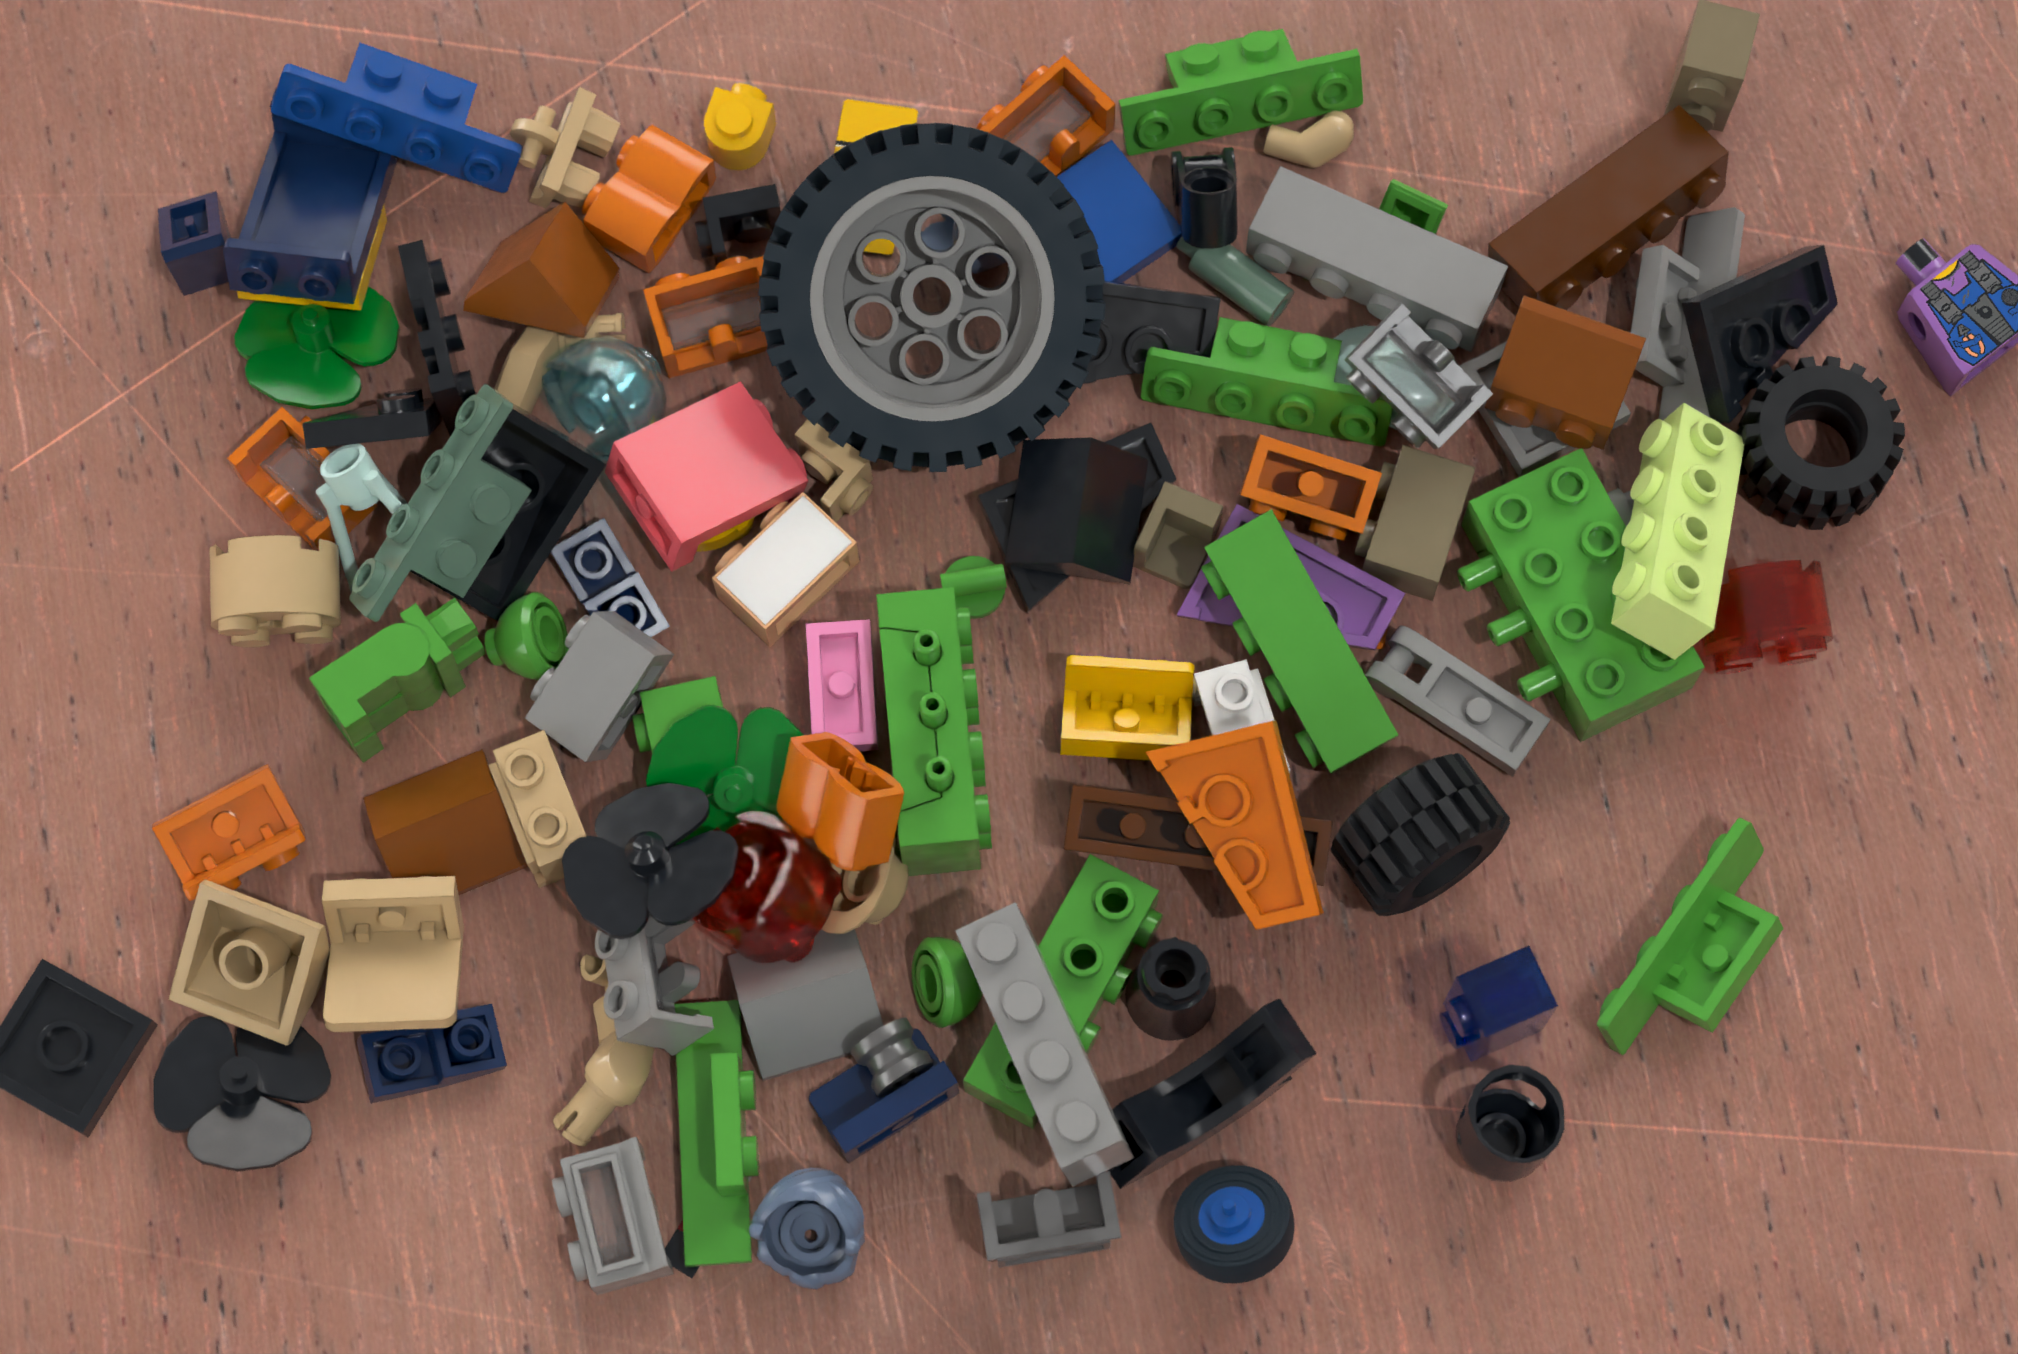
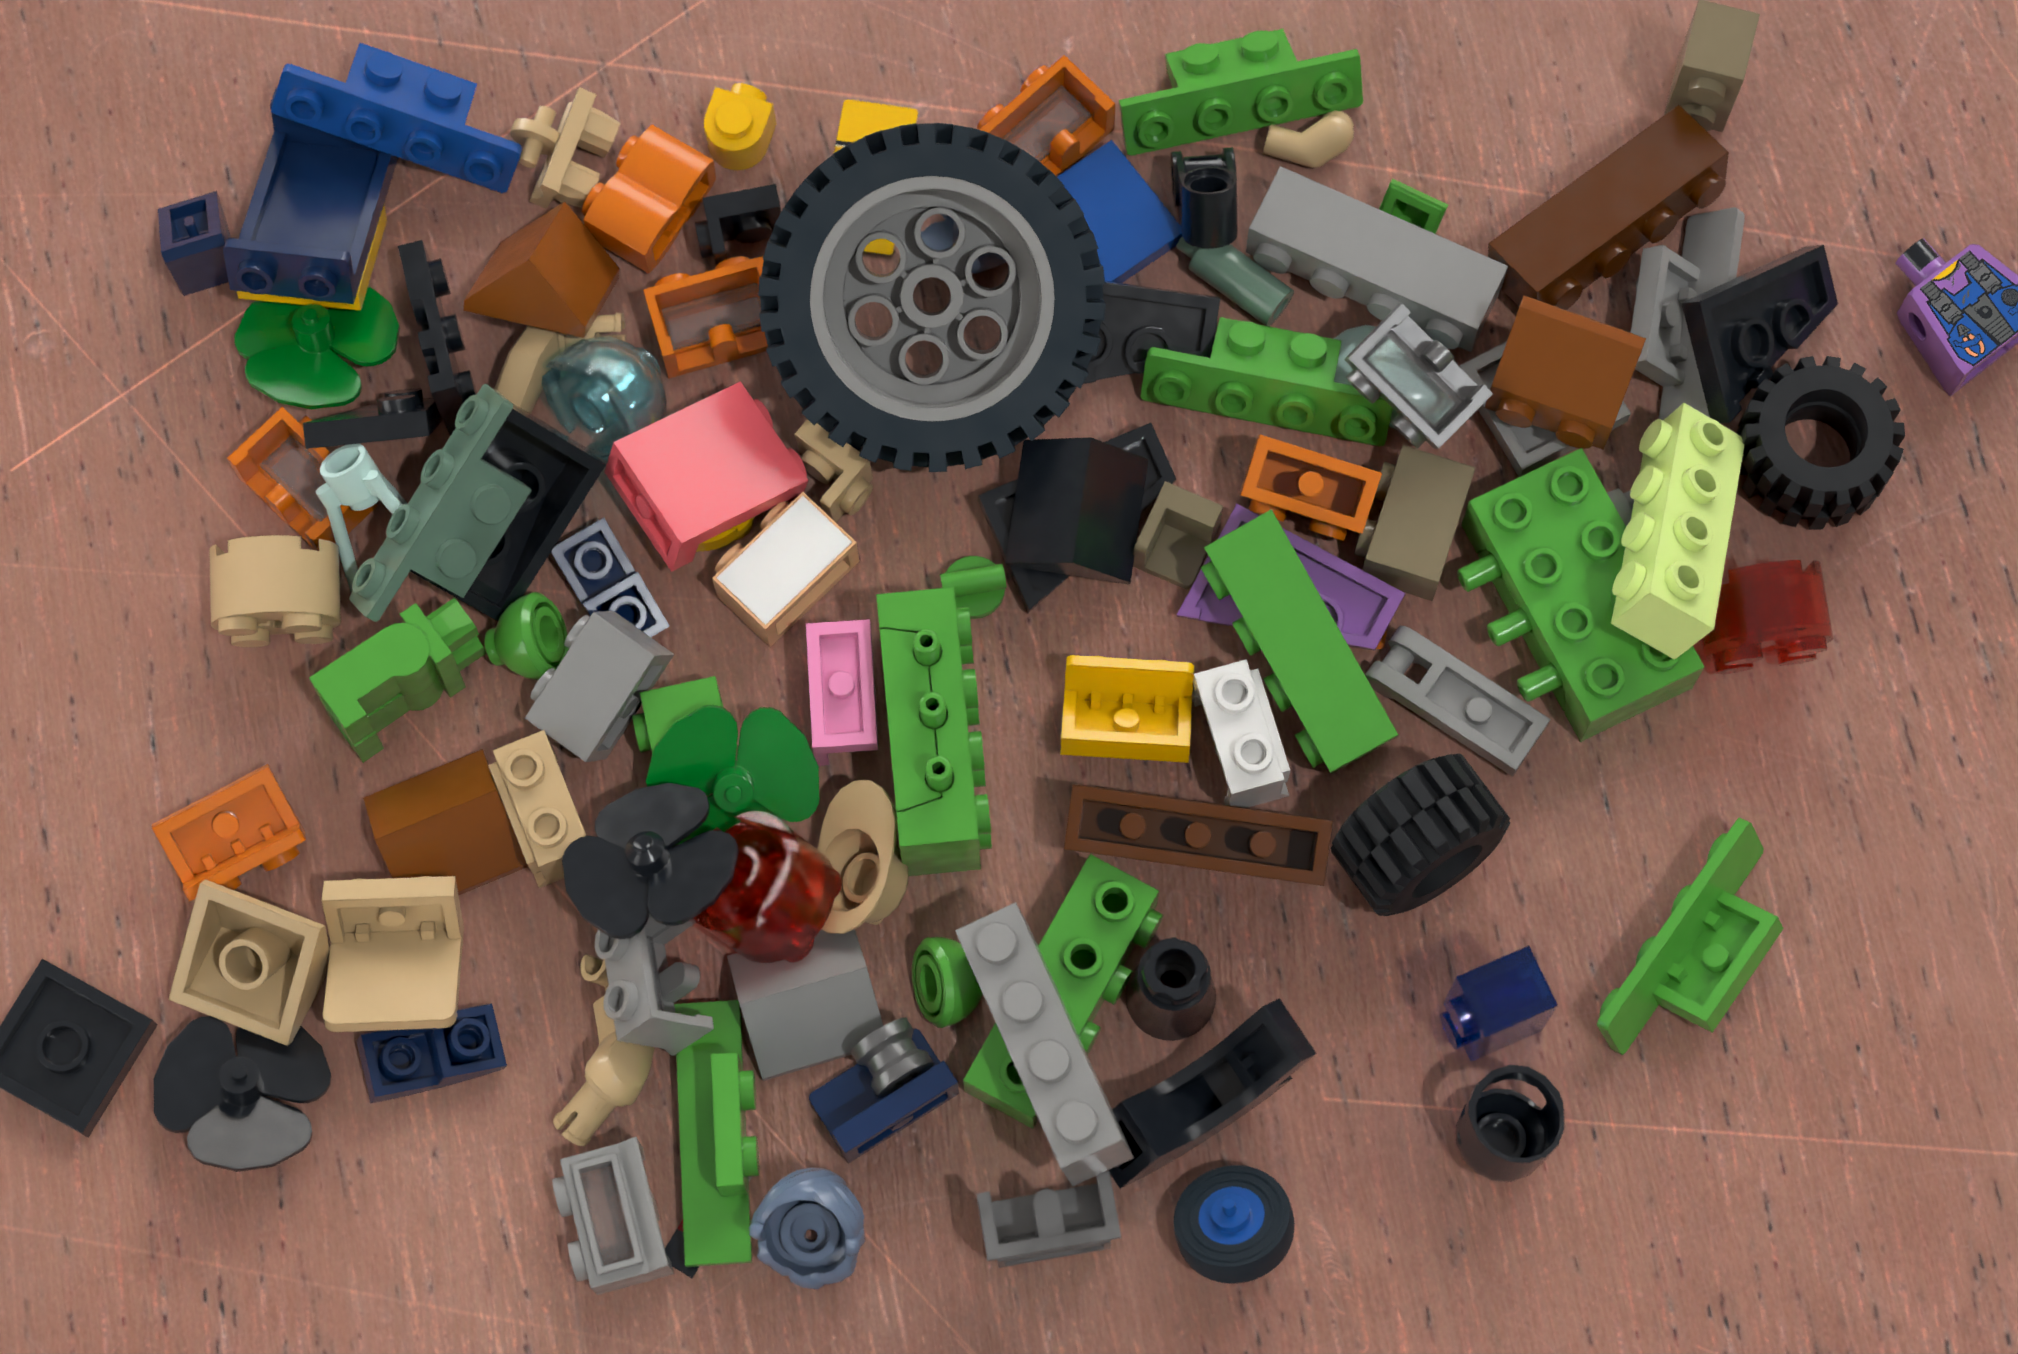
(839, 801): orange brick -> none
(1247, 814): orange wing -> none

